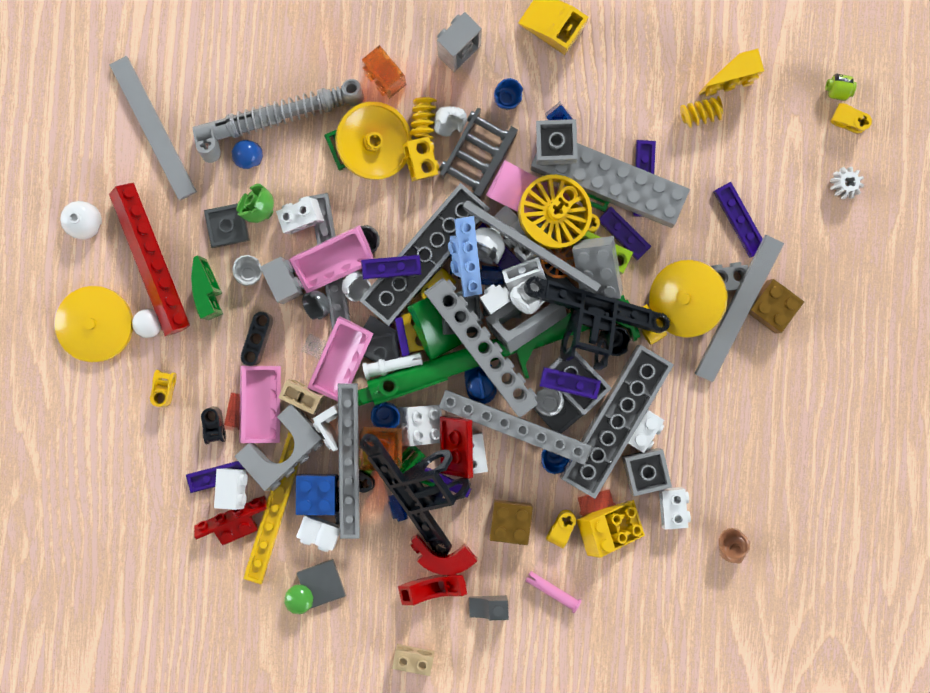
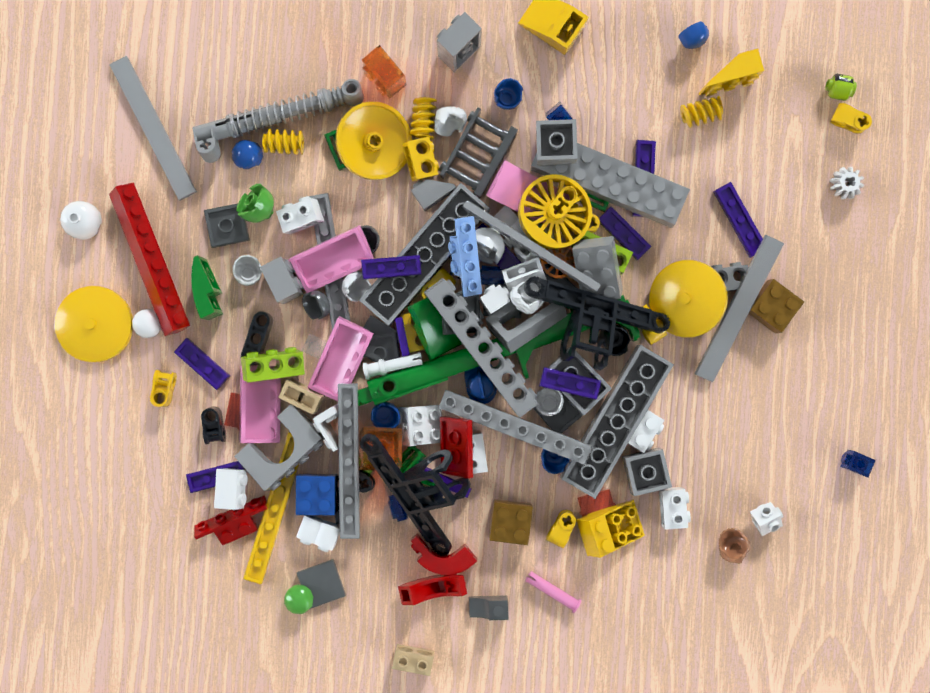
(202, 363): none -> dark purple tile
(281, 369): none -> lime brick
(283, 142): none -> yellow piece
(431, 192): none -> light grey slope
(694, 35): none -> blue hair
(767, 518): none -> white brick
(857, 463): none -> clear blue brick

